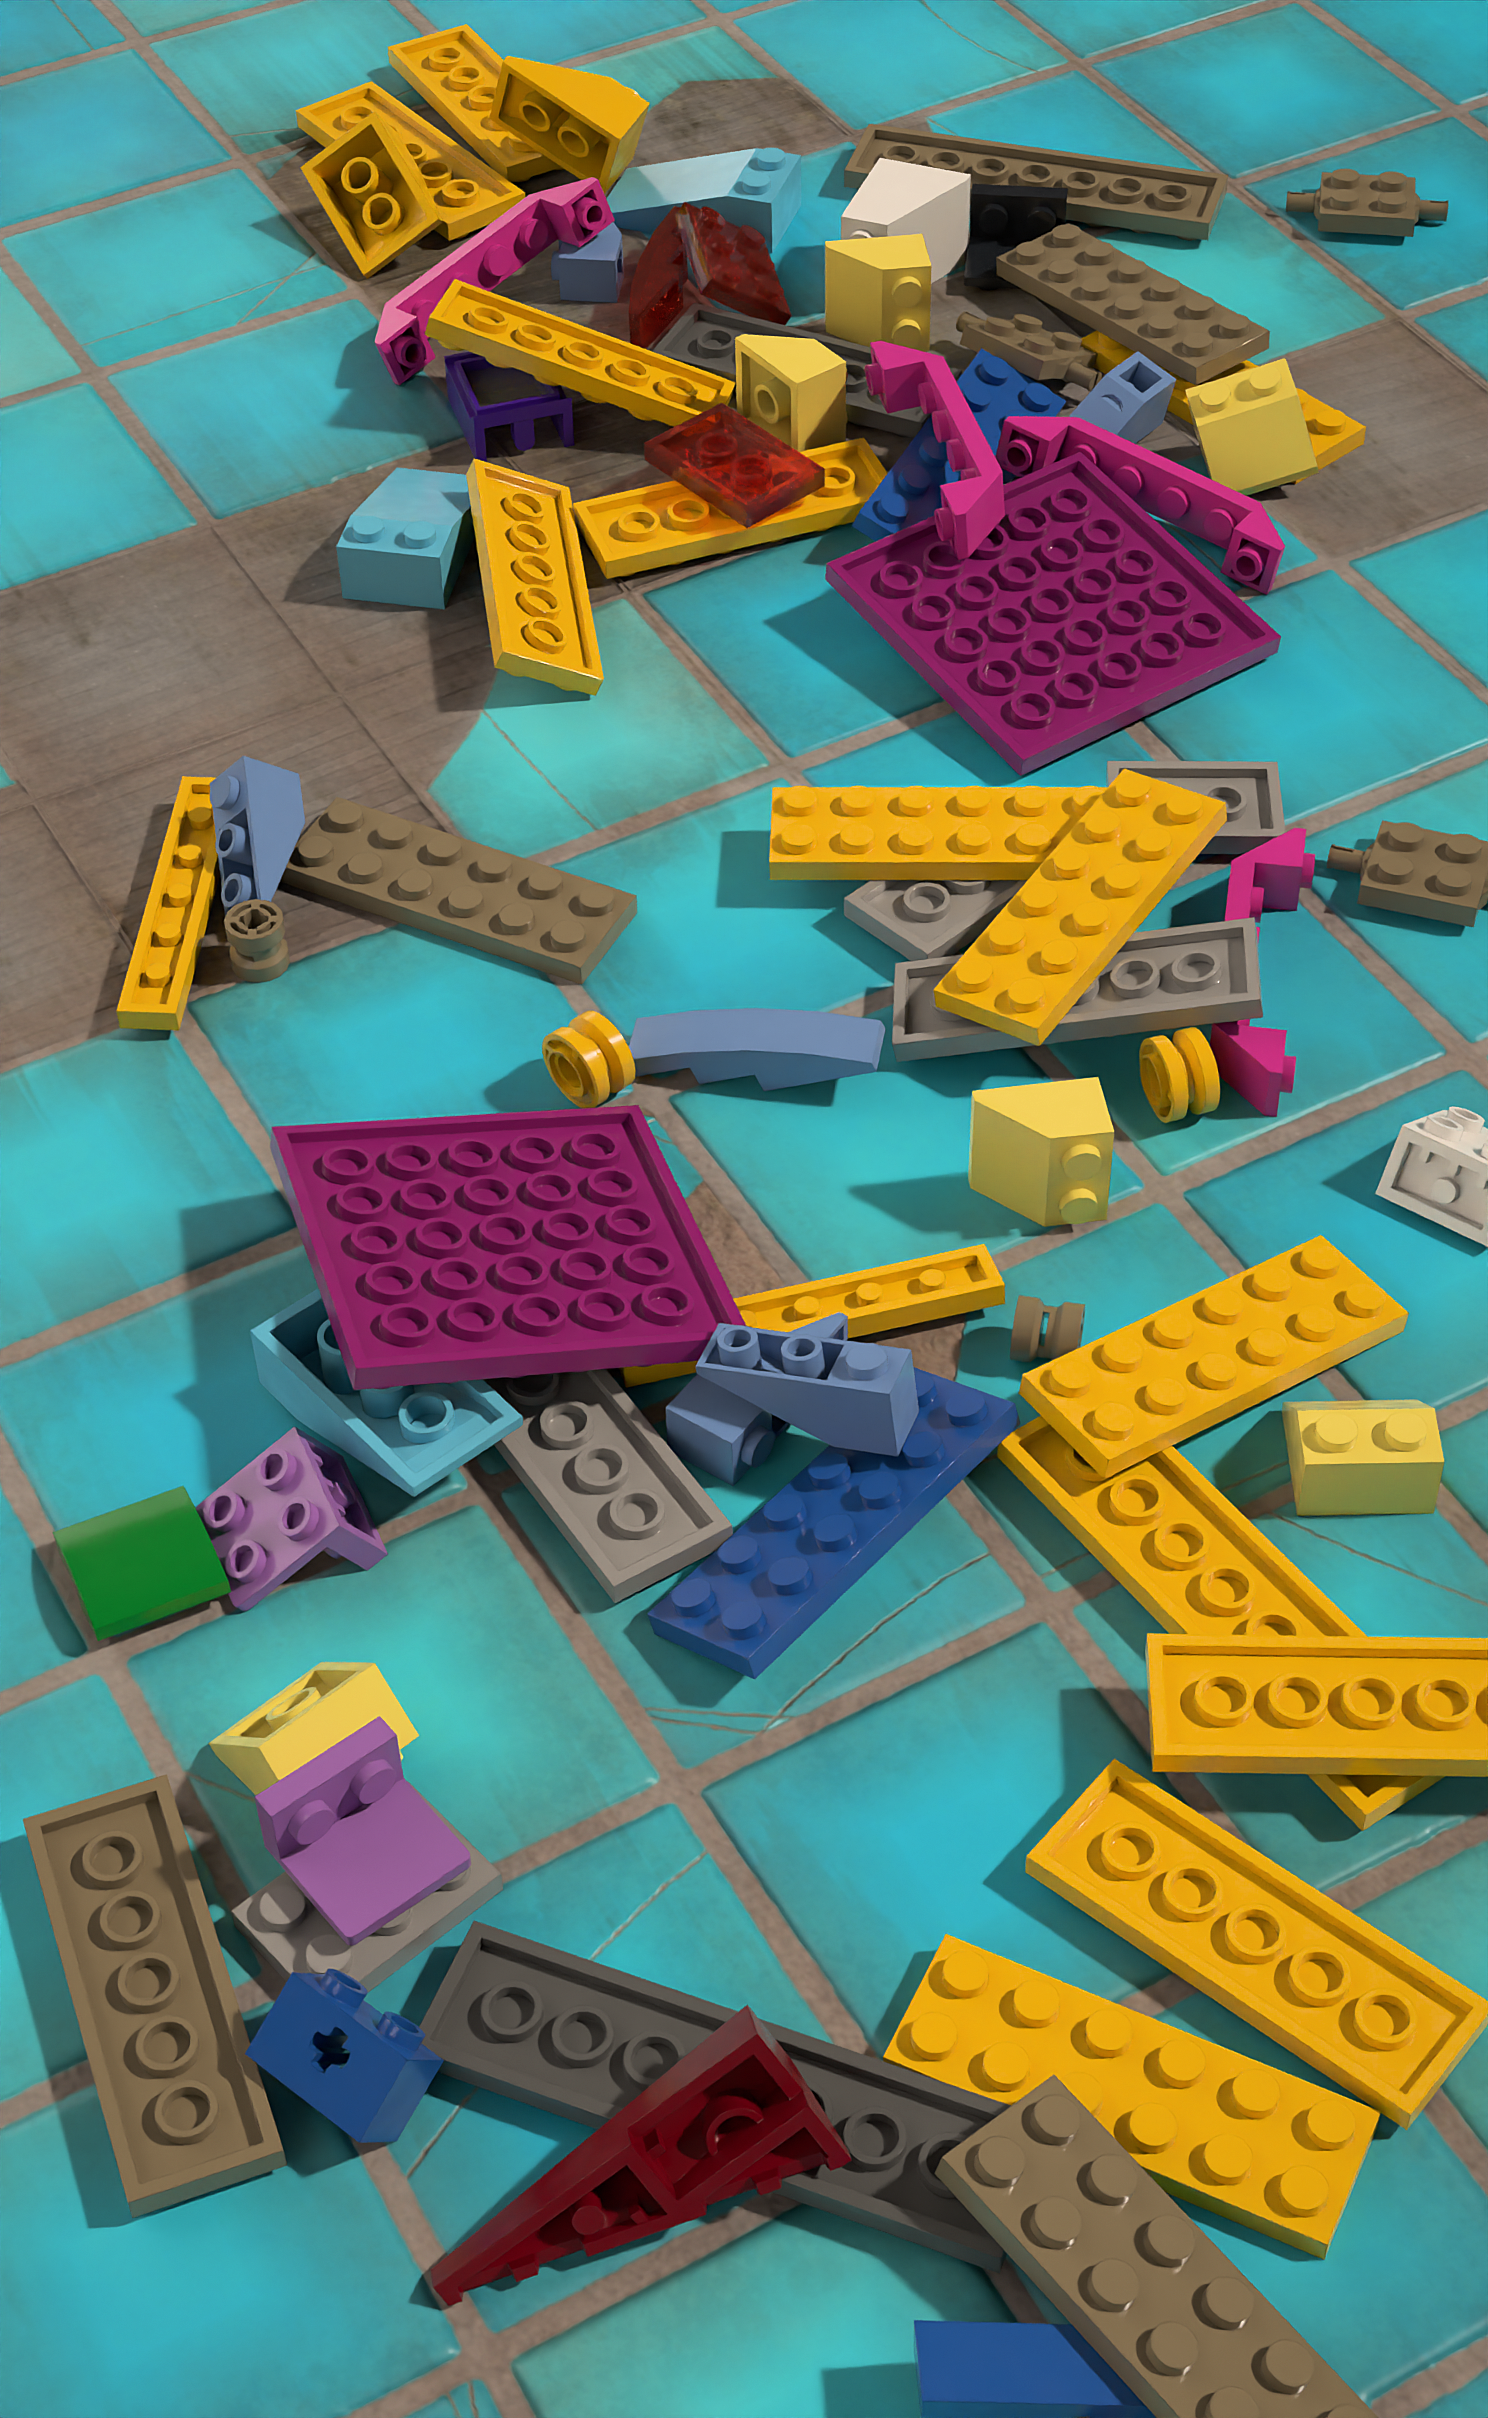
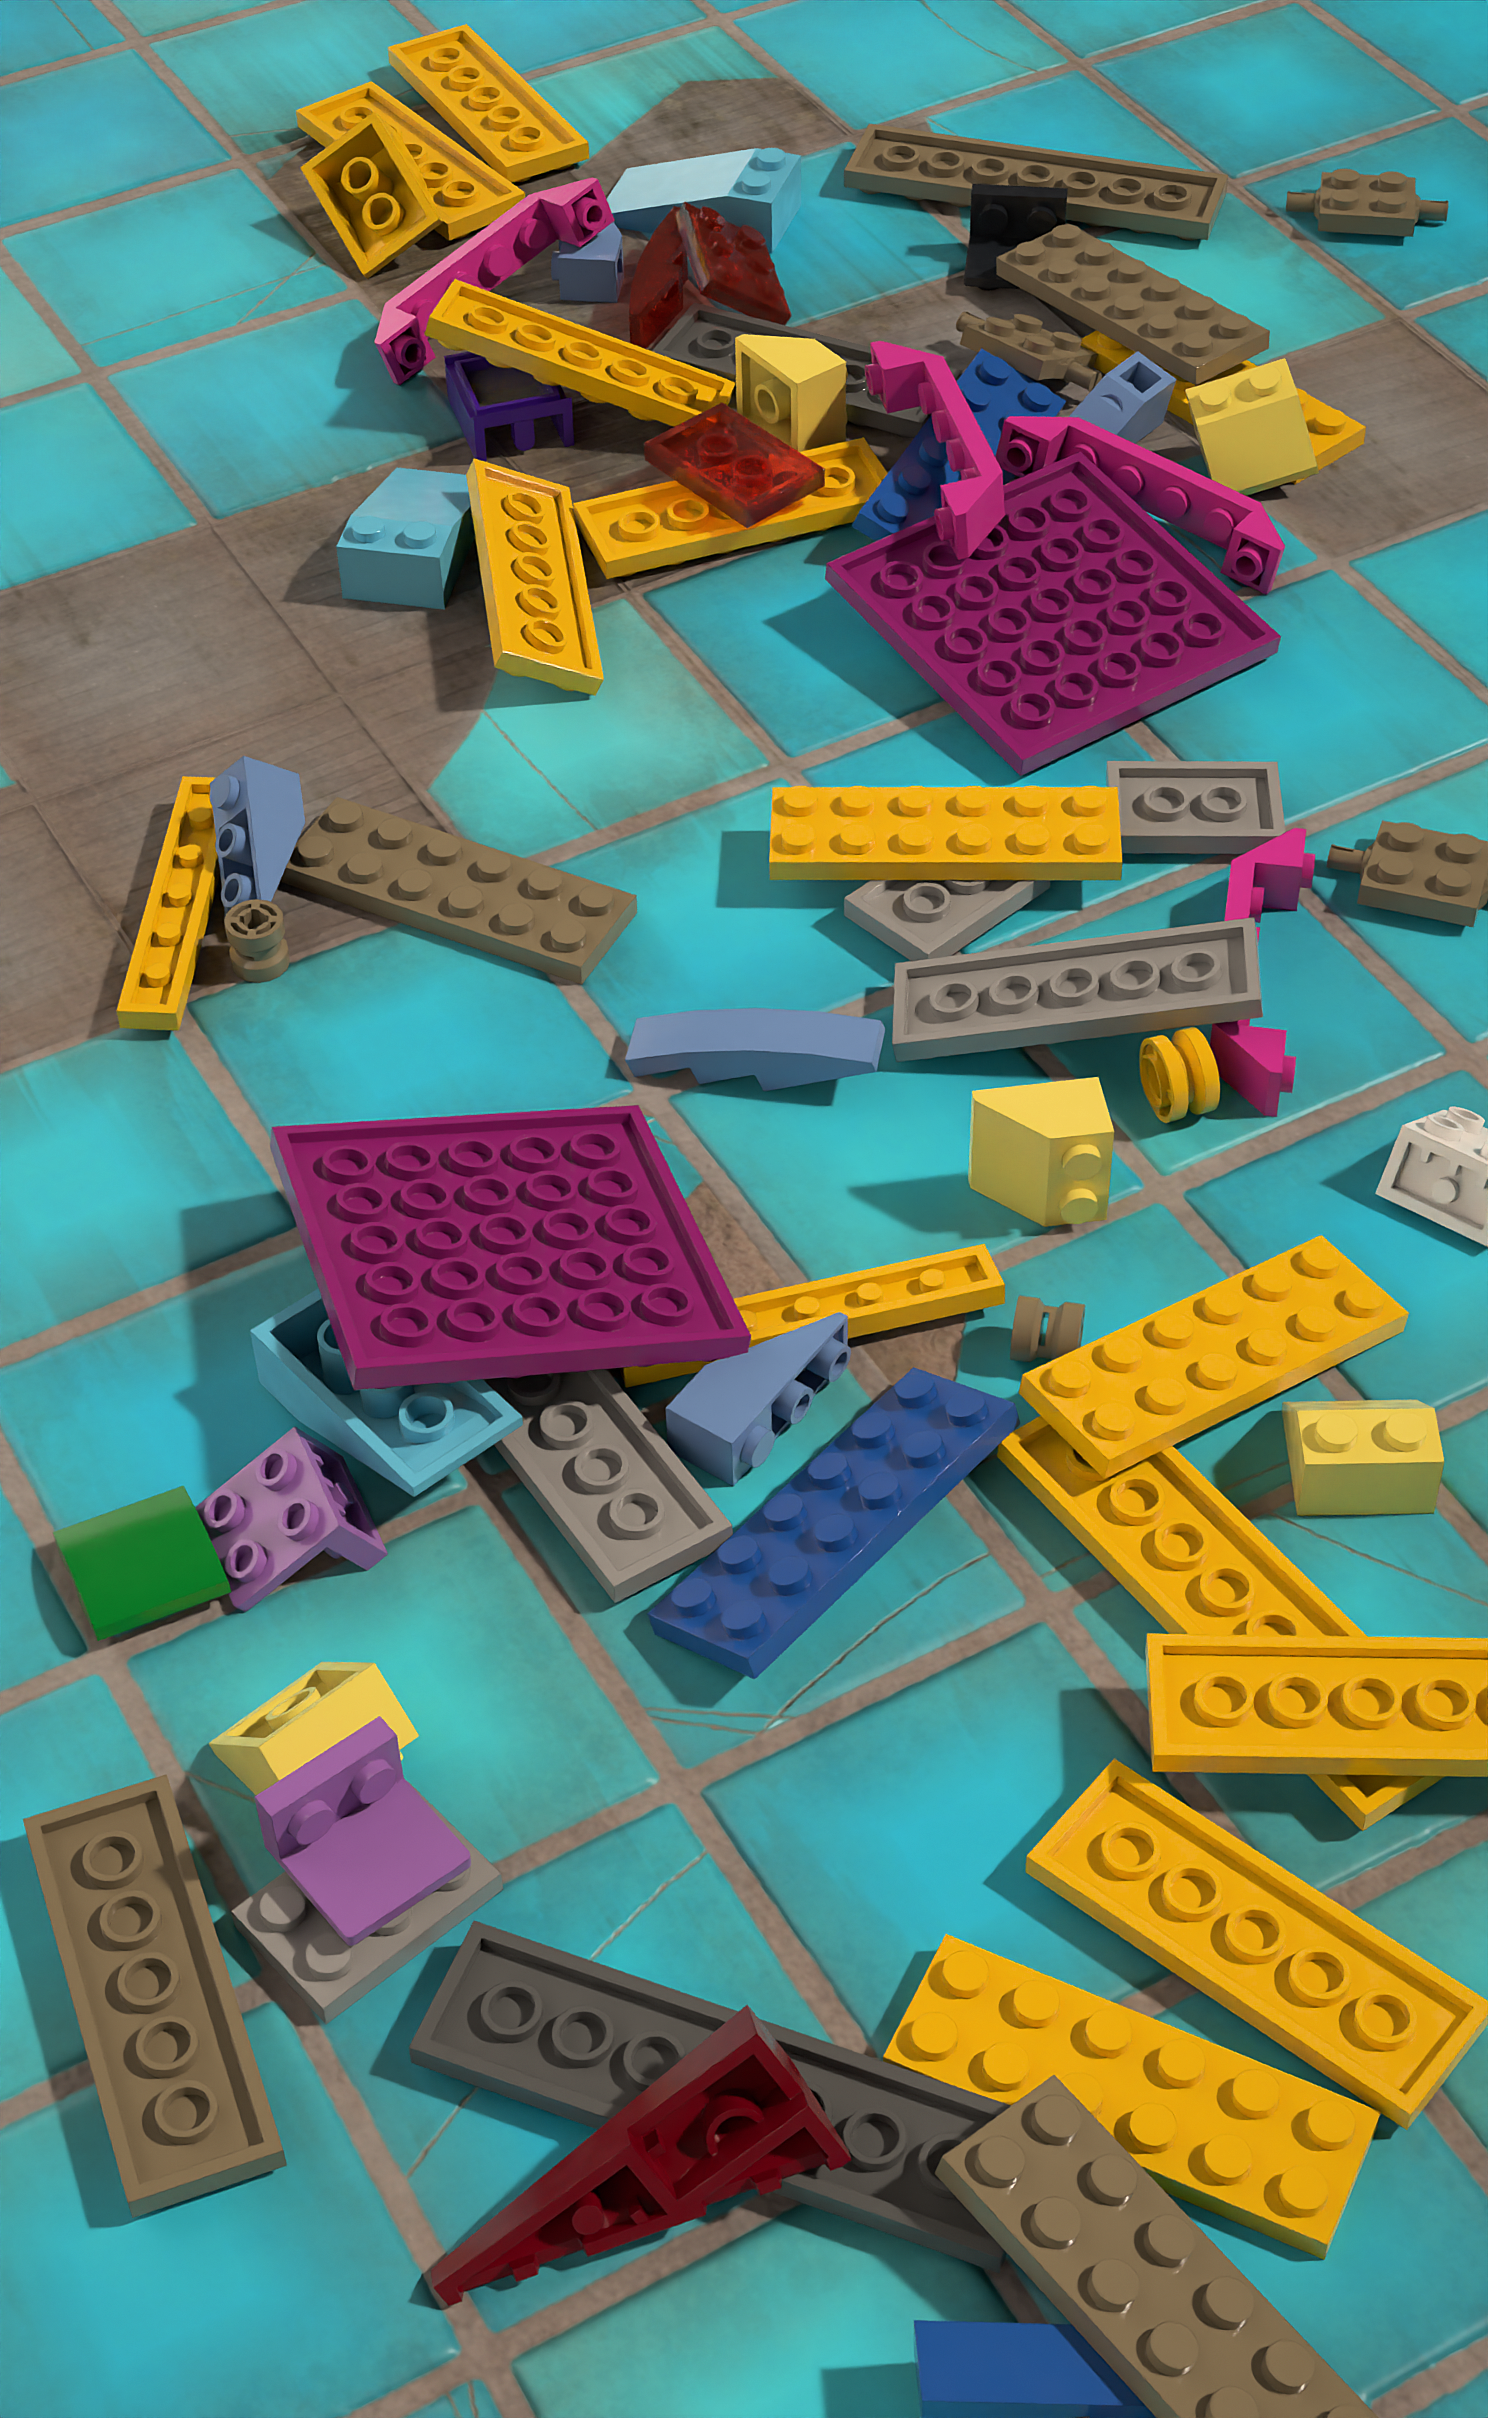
(345, 2055): blue brick -> none
(570, 117): yellow slope -> none
(588, 1059): yellow wheel -> none
(825, 1386): medium blue slope -> none
(879, 290): light yellow slope -> none
(914, 200): white slope -> none
(1080, 906): yellow plate -> none

